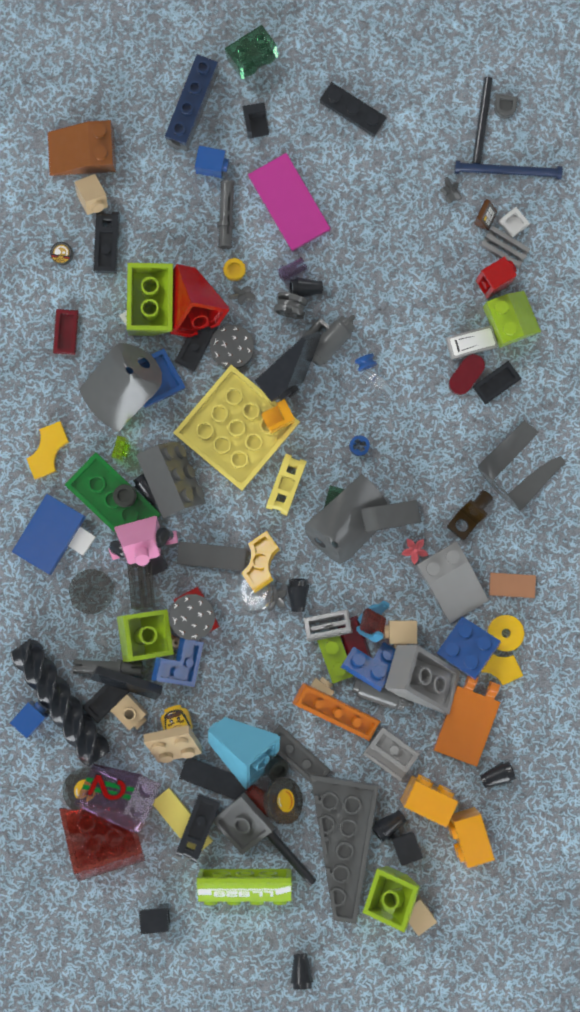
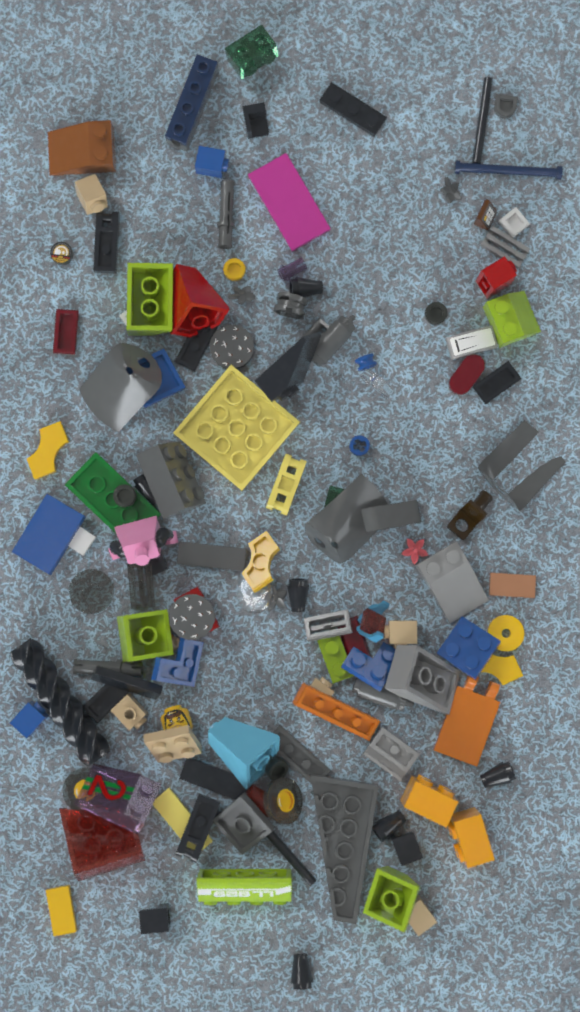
(61, 910): none -> yellow tile
(121, 448): clear neon green plate -> none
(278, 417): light orange panel -> none
(436, 313): none -> pearl dark grey tile

